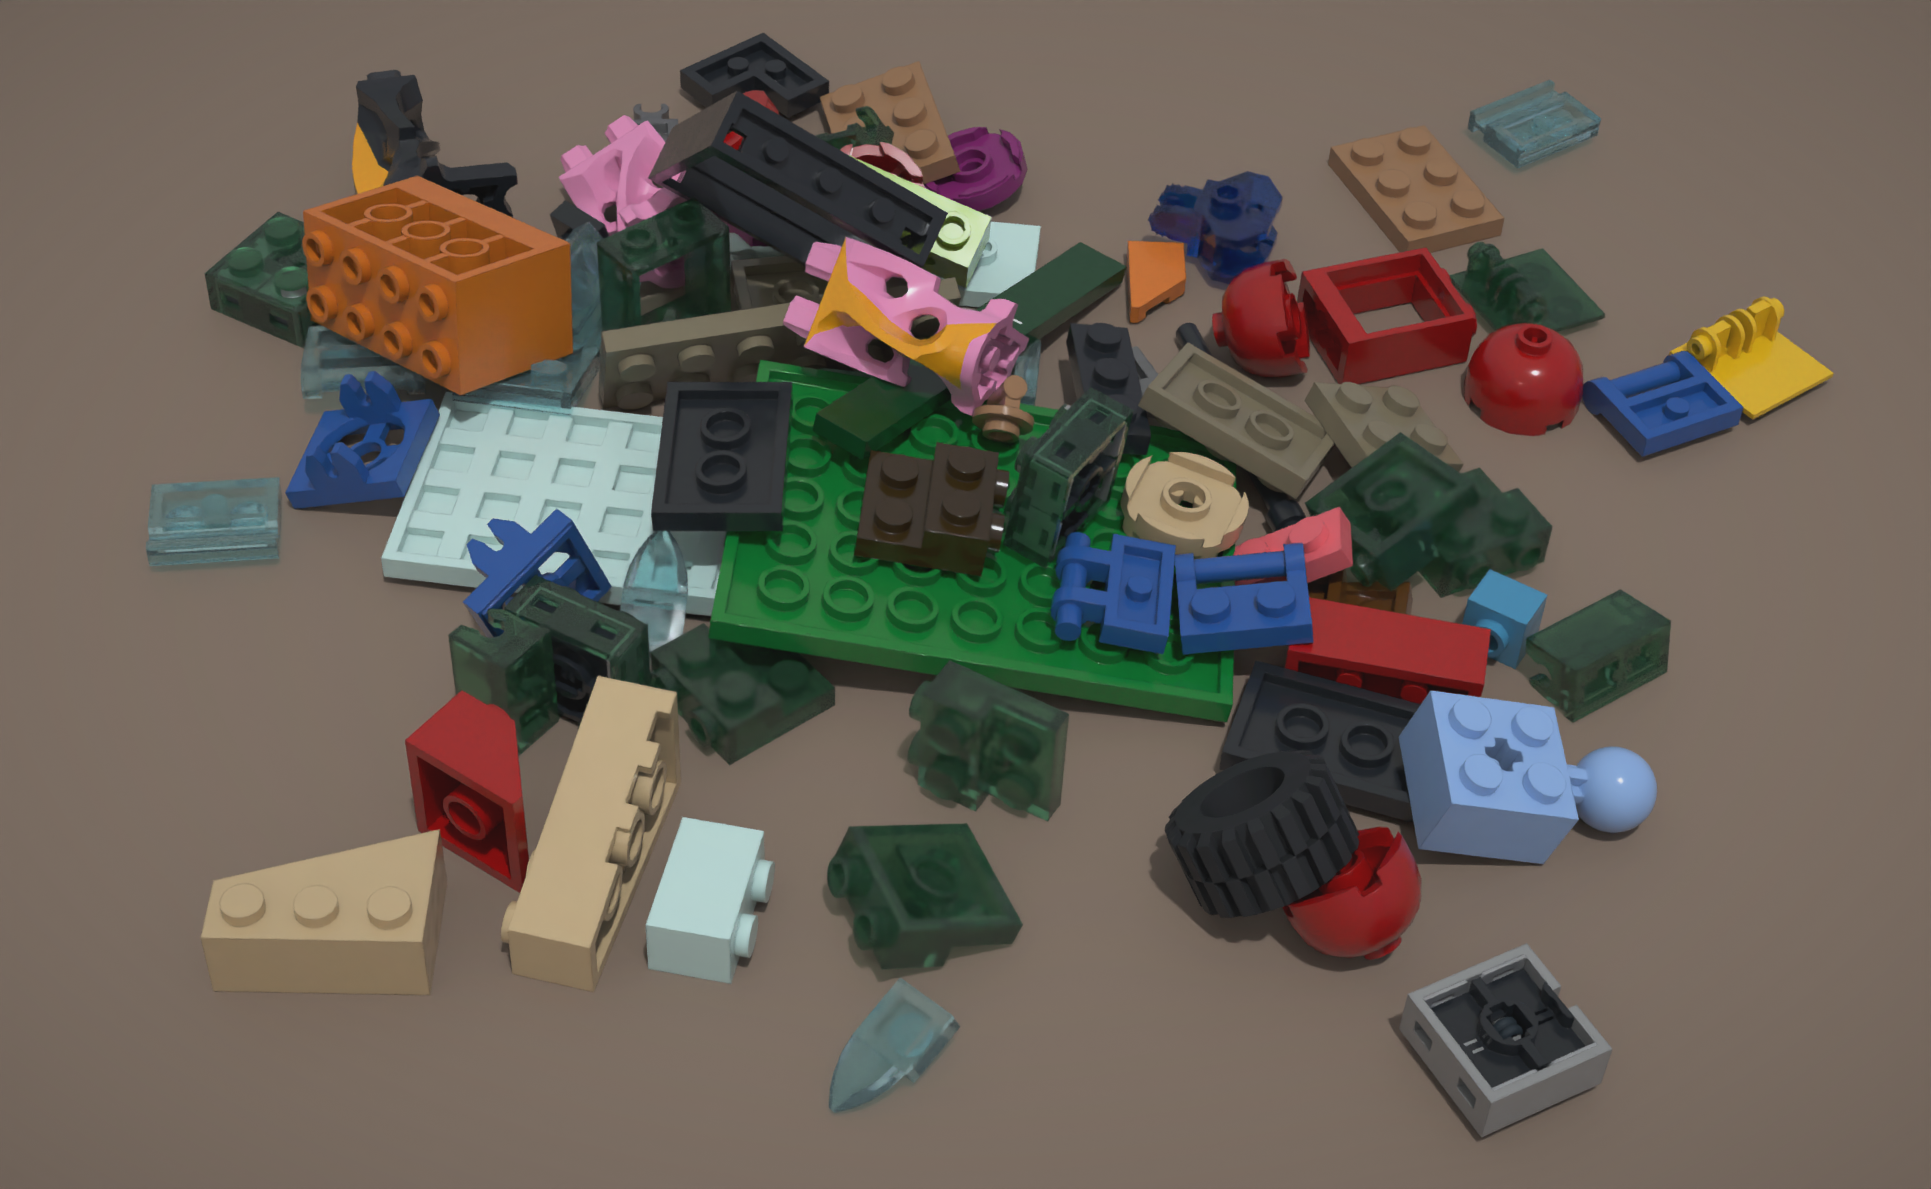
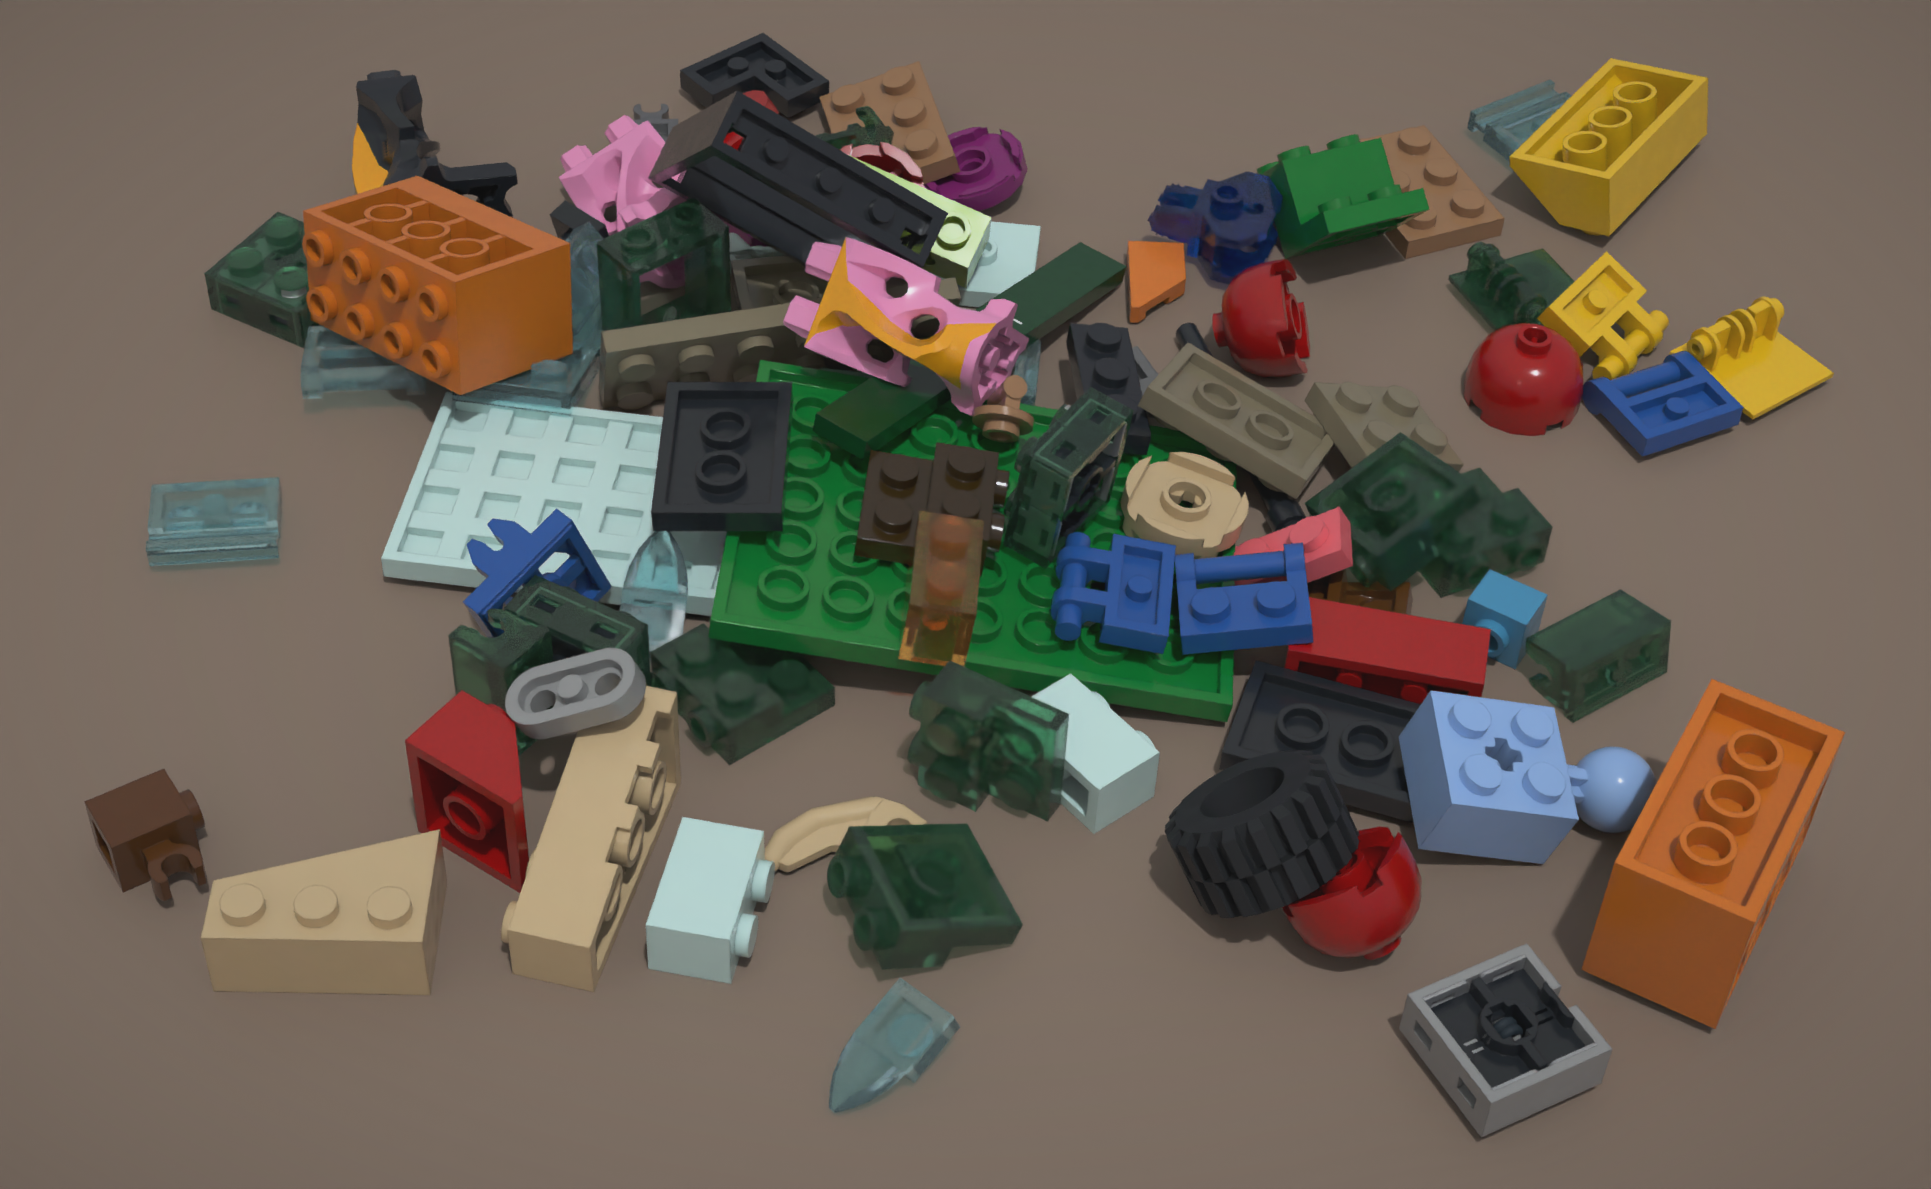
(148, 833): none -> reddish brown brick
(336, 474): blue piece -> none
(582, 688): none -> light grey plate
(824, 827): none -> tan piece
(941, 589): none -> clear orange brick
(1106, 760): none -> light aqua brick
(1338, 195): none -> green bracket
(1412, 276): red window -> none
(1593, 305): none -> yellow plate
(1613, 143): none -> yellow slope
(1711, 852): none -> orange brick

